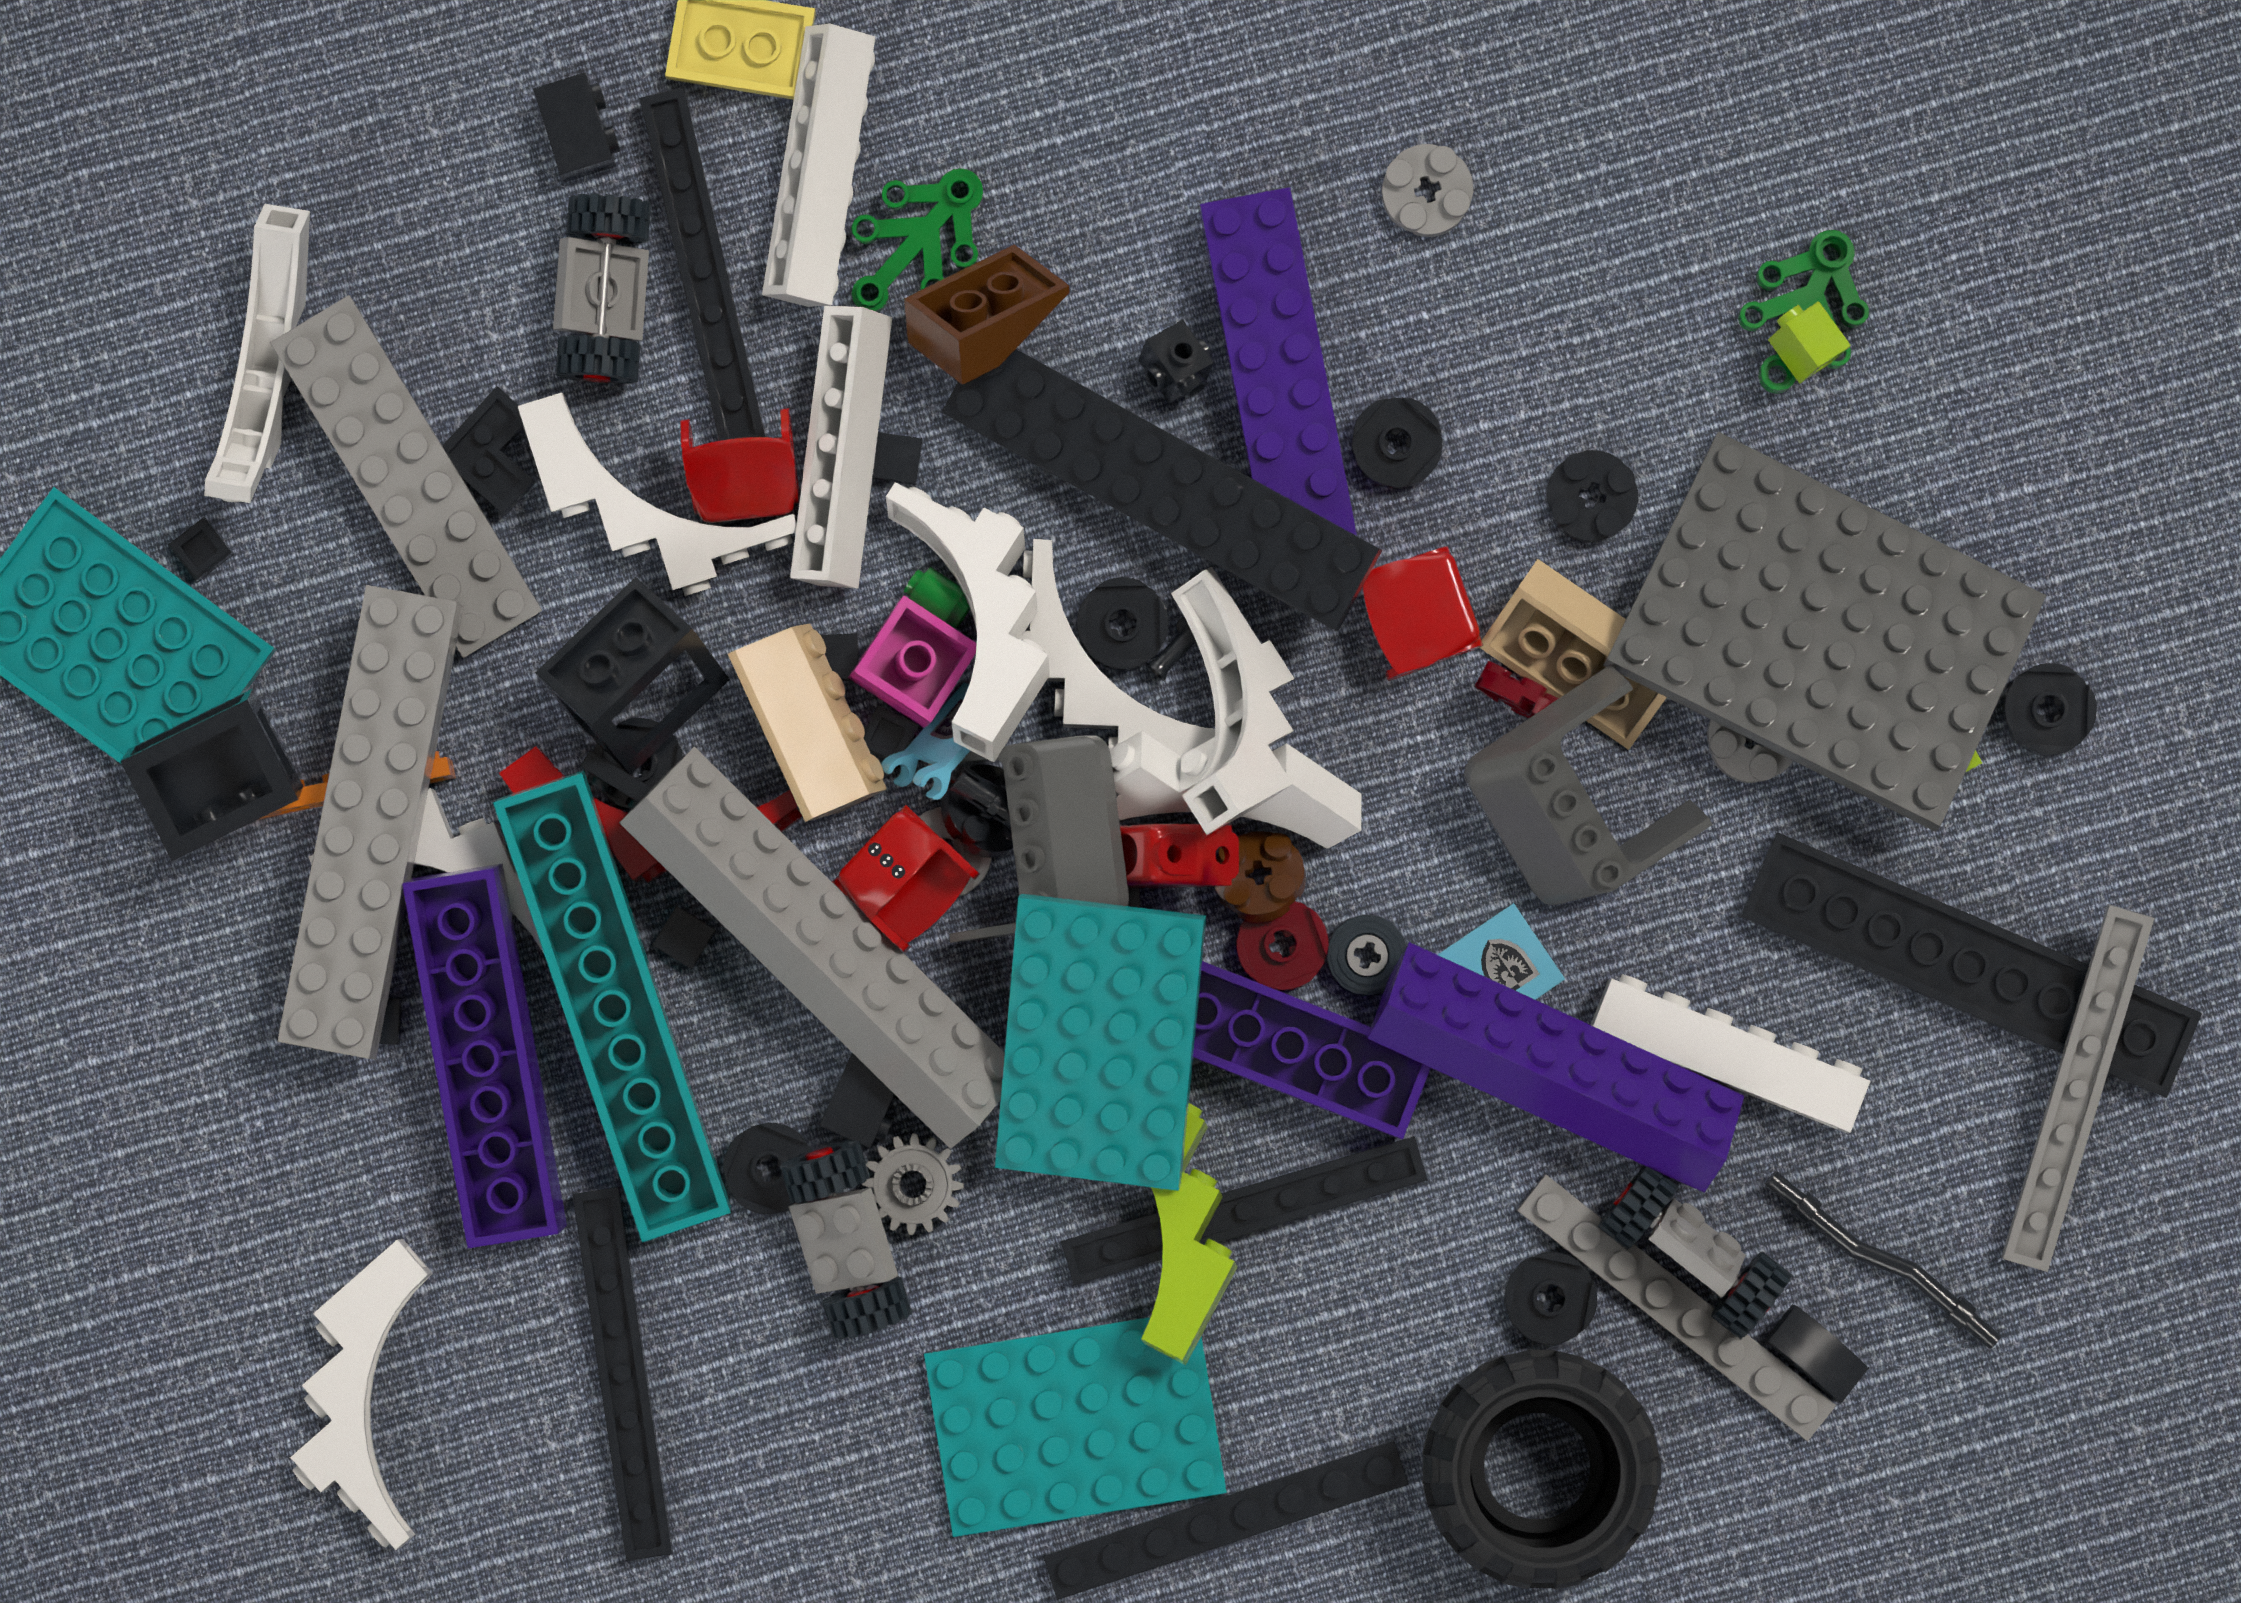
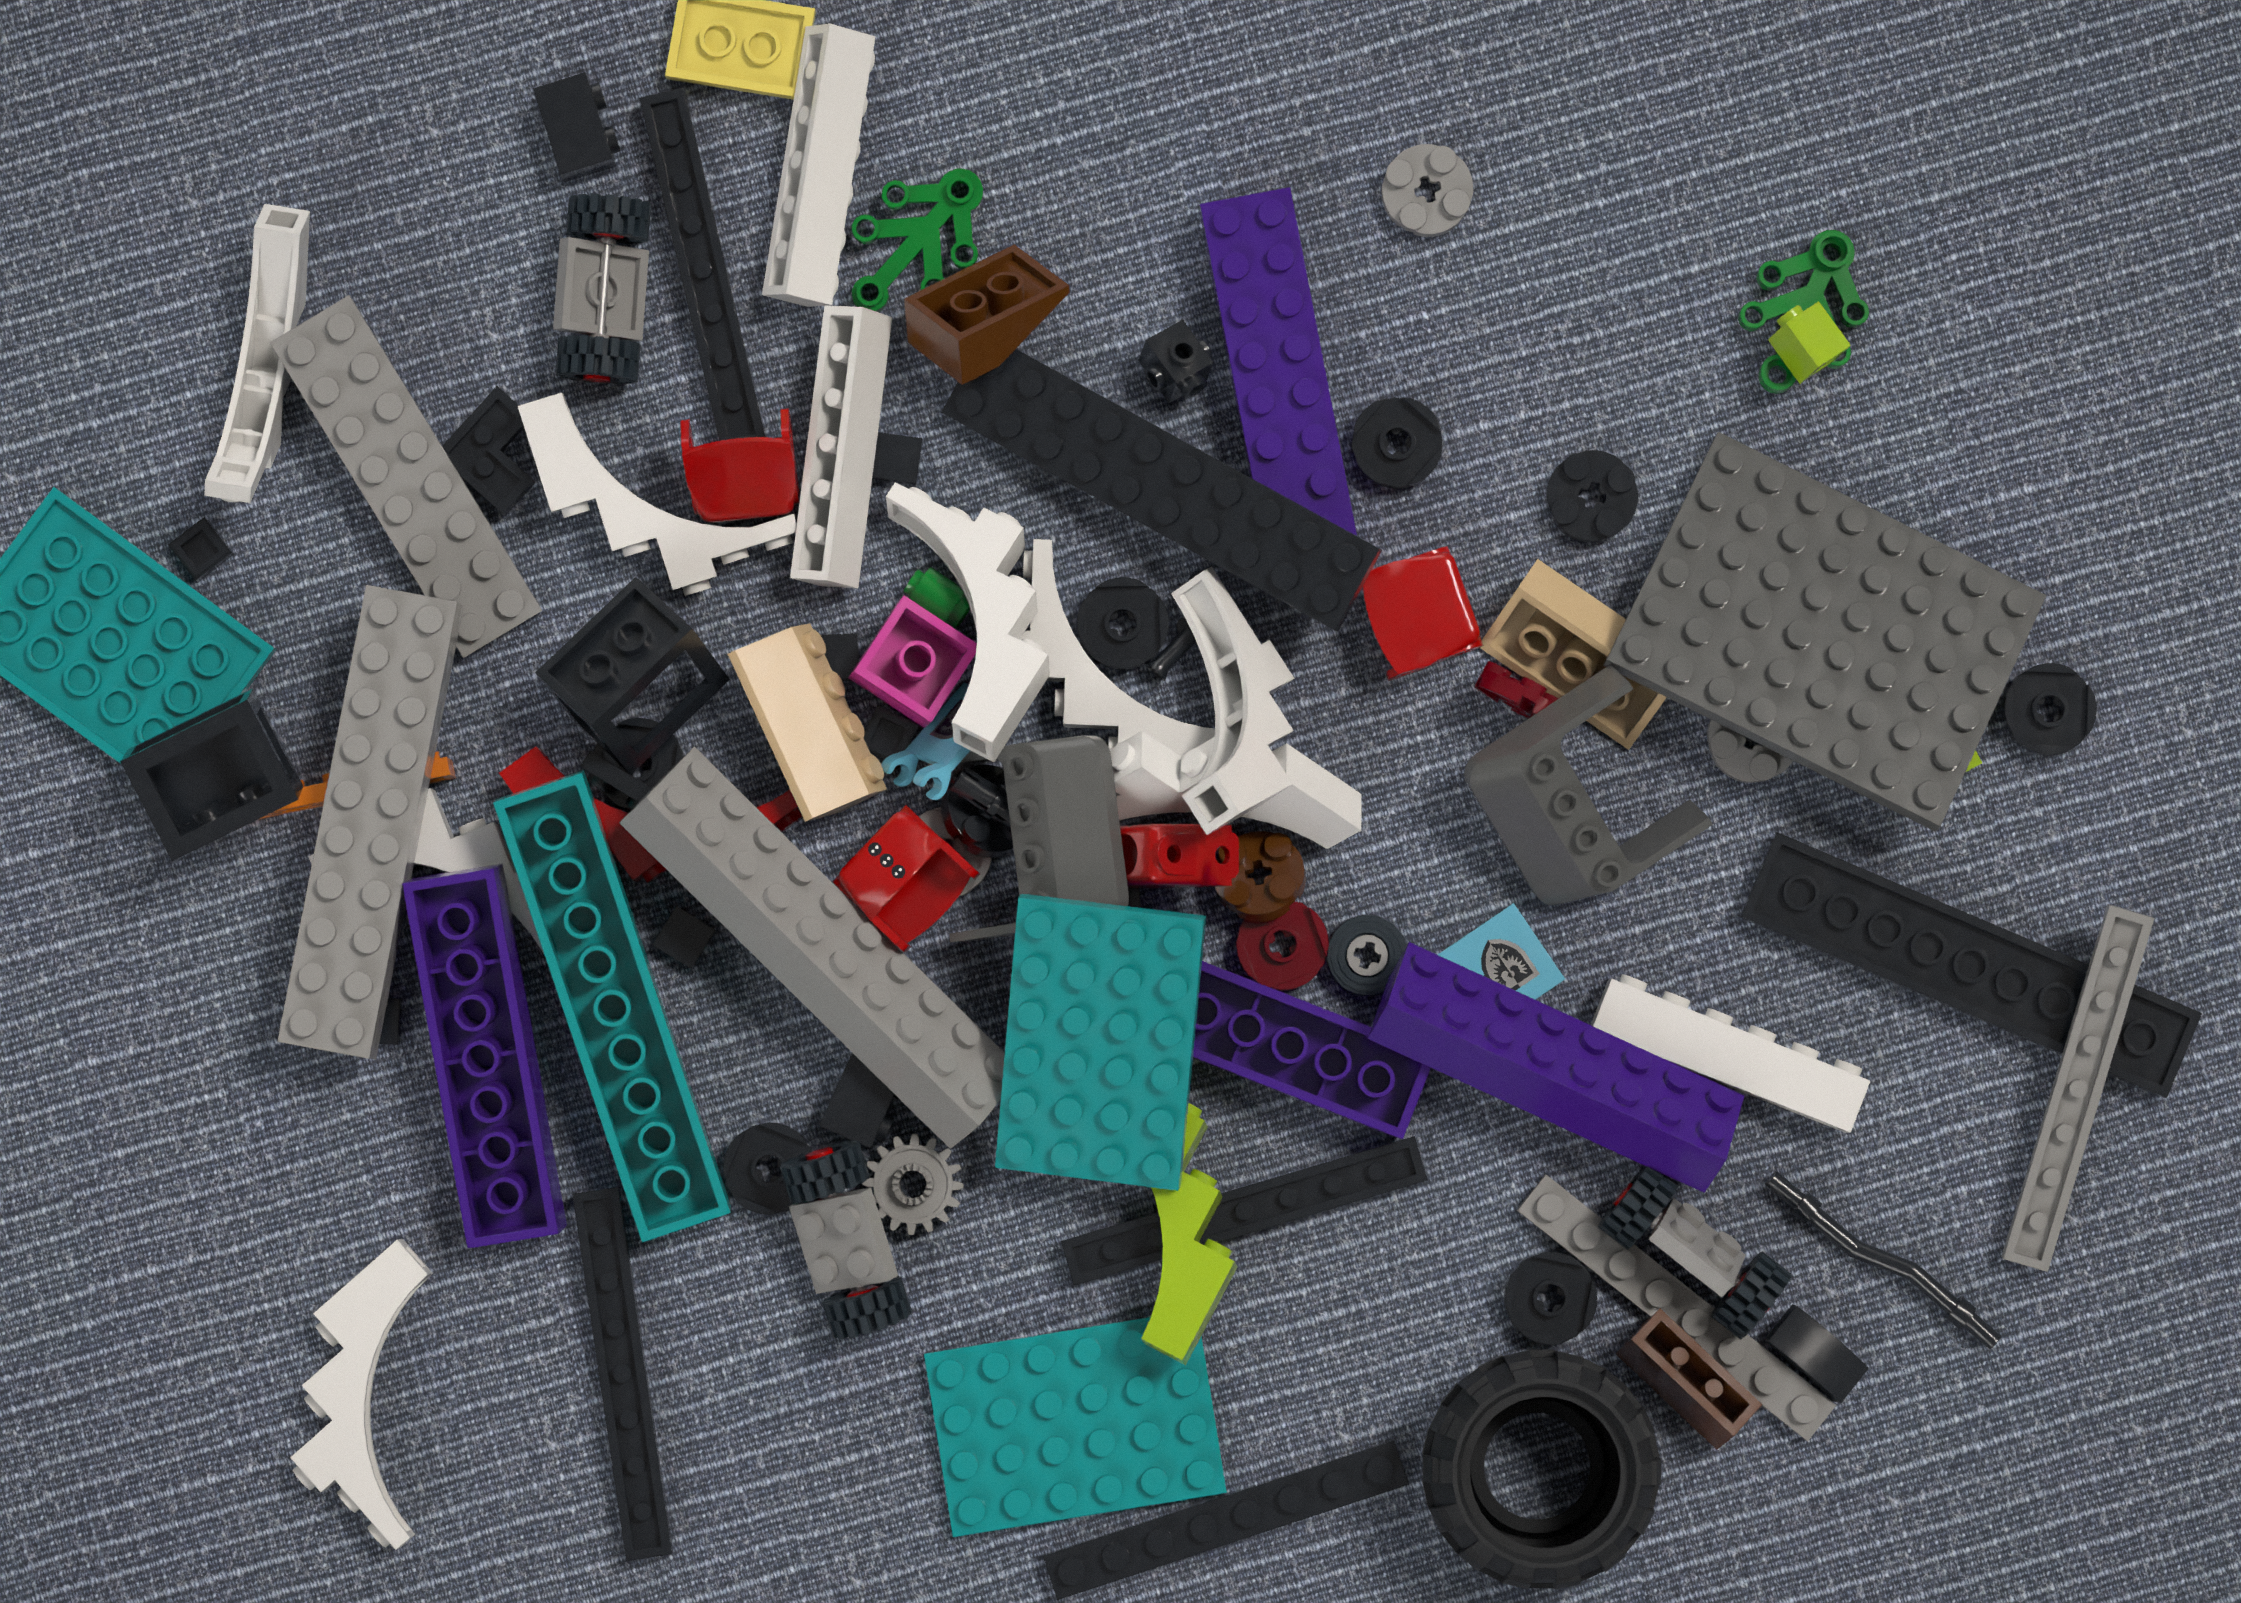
(1688, 1379): none -> reddish brown brick

